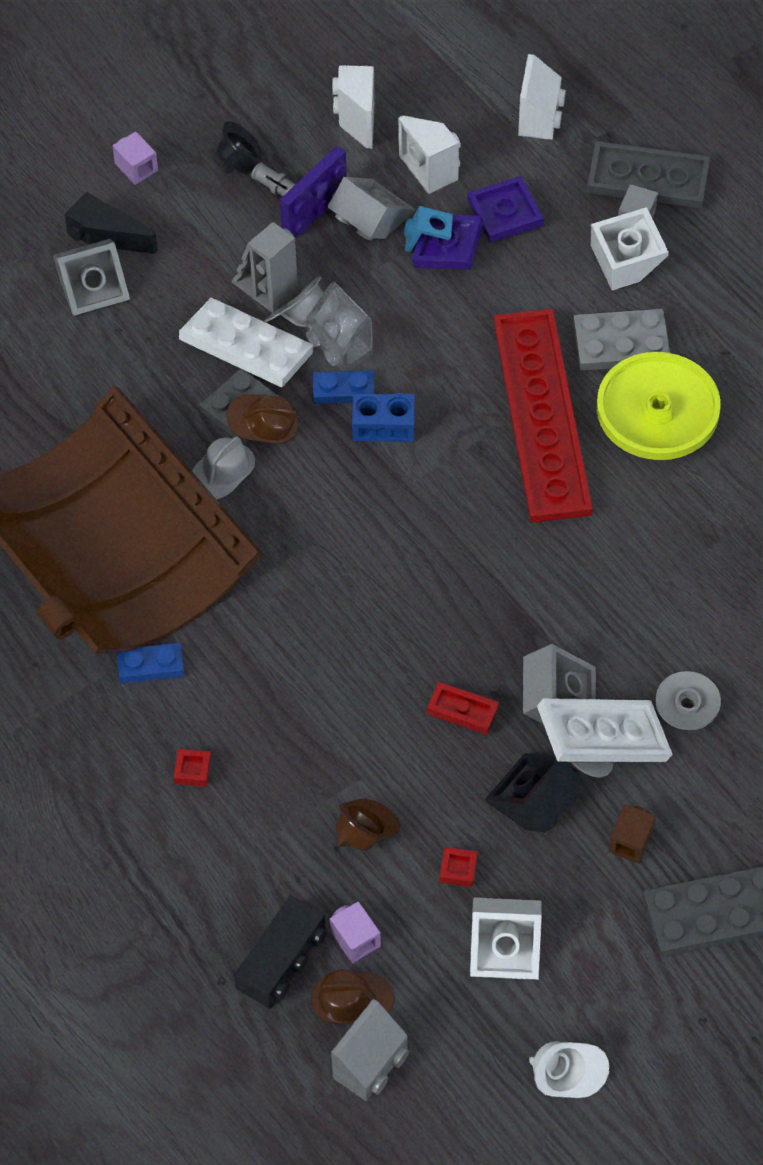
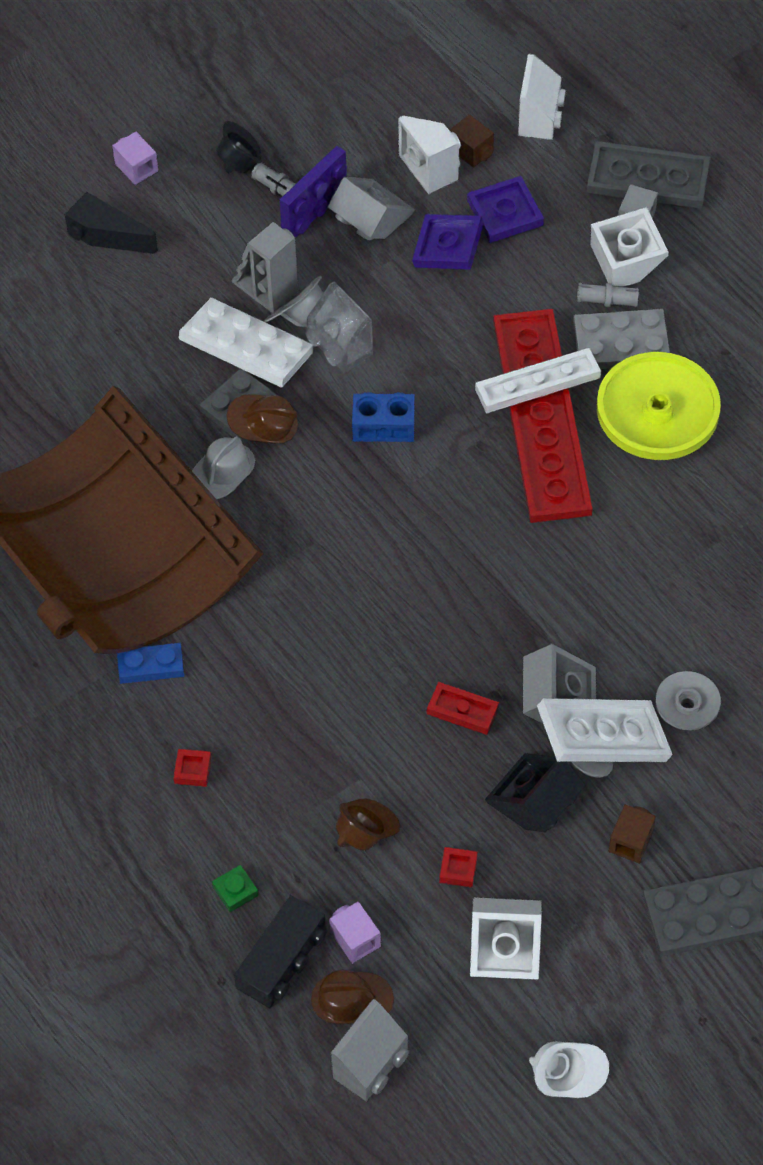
(91, 276): light grey slope -> none
(235, 888): none -> green plate
(341, 385): blue plate -> none
(355, 102): white slope -> none
(421, 224): dark azure bracket -> none
(475, 140): none -> reddish brown brick
(537, 380): none -> white plate
(607, 295): none -> light grey pin

